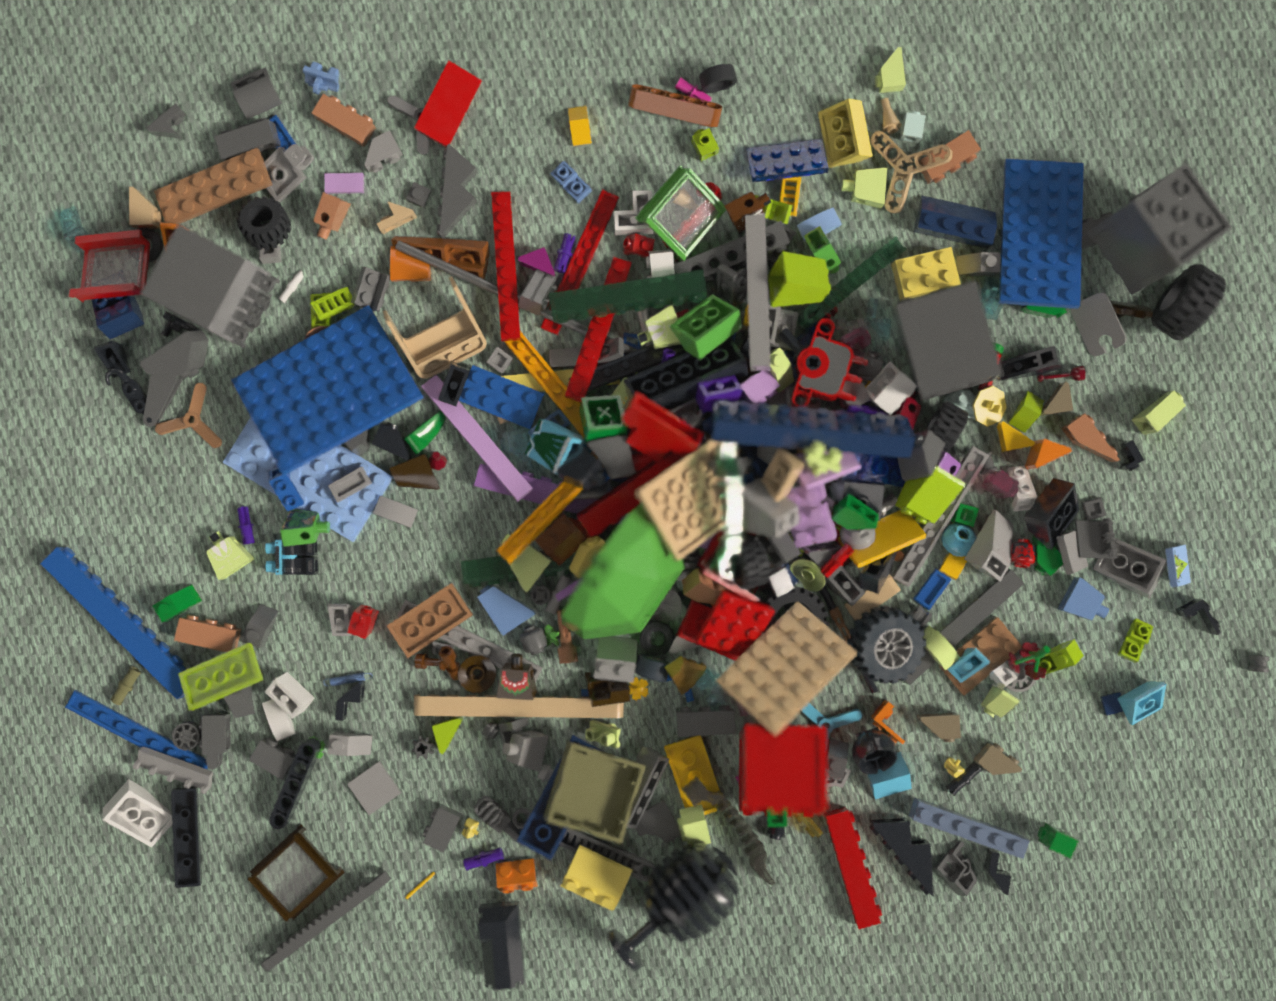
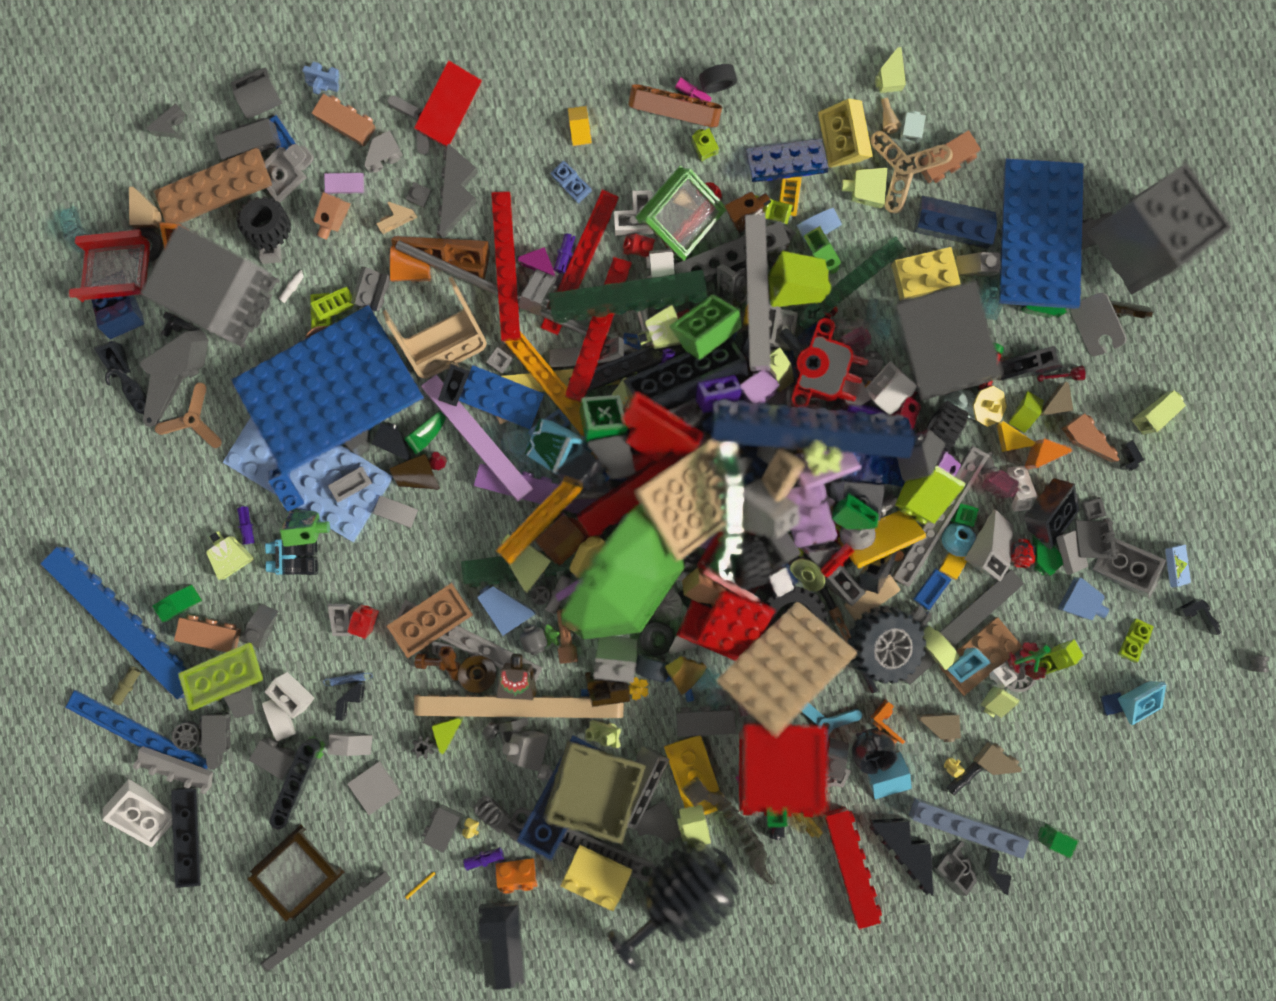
(1188, 302): black tyre -> none

